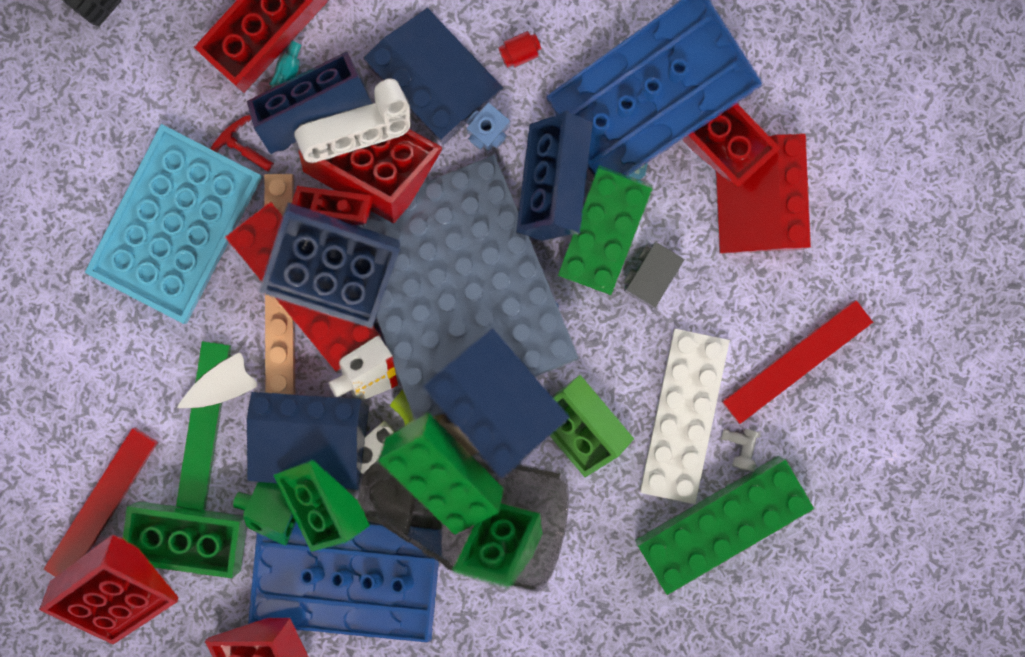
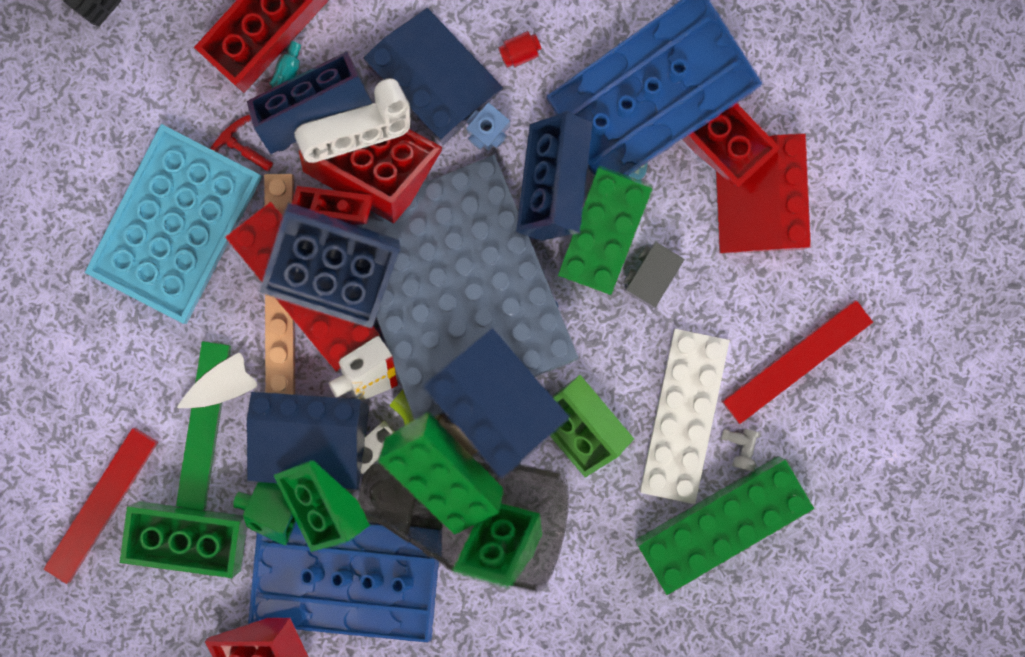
(109, 591): red slope -> none

